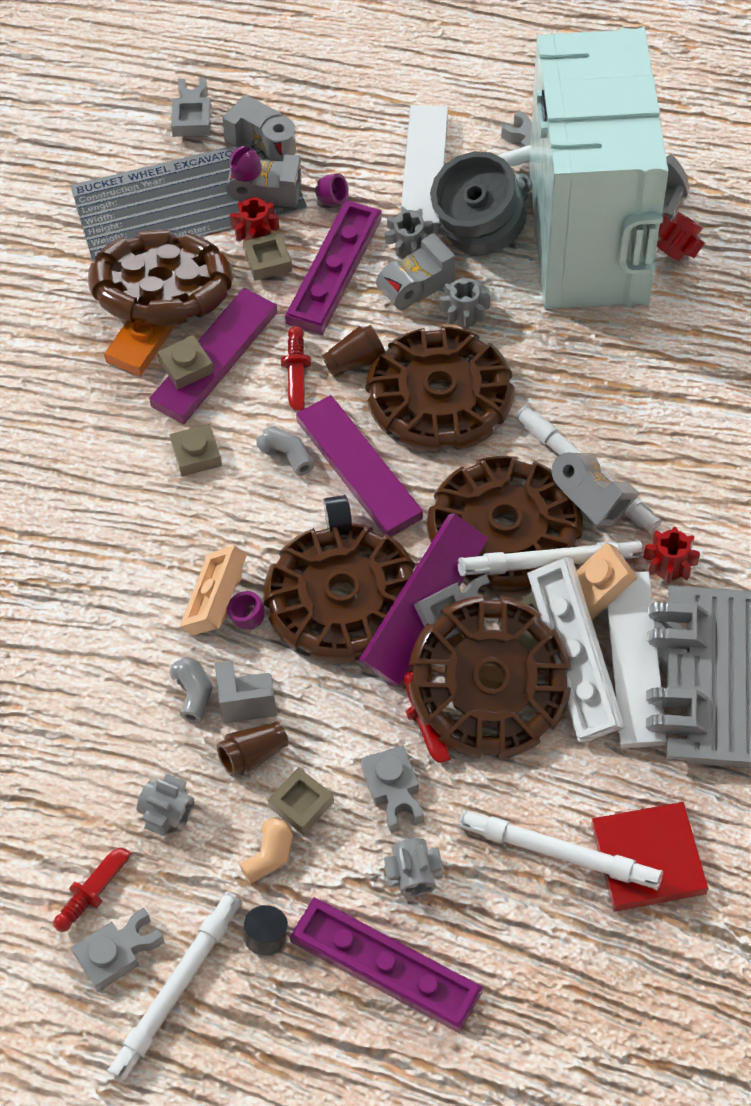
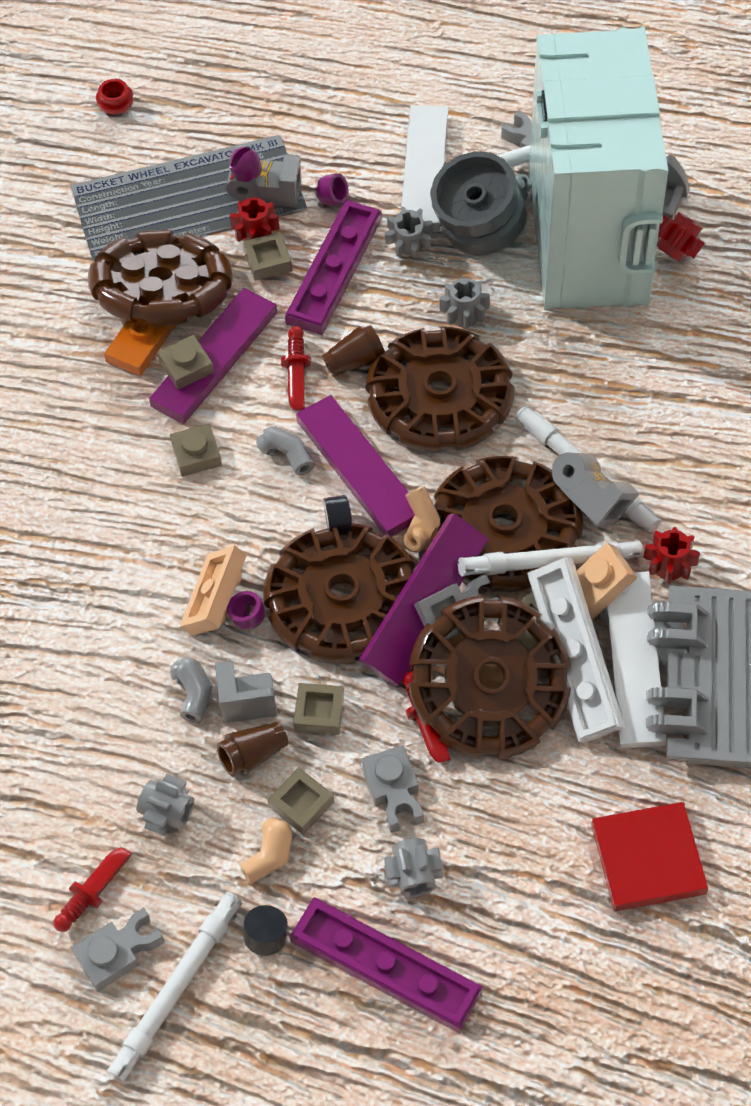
(114, 96): none -> red plate
(191, 111): light grey plate -> none
(261, 128): light grey leg -> none
(318, 709): none -> dark tan plate
(418, 273): light grey leg -> none
(424, 521): none -> light nougat arm
(615, 866): white piece -> none

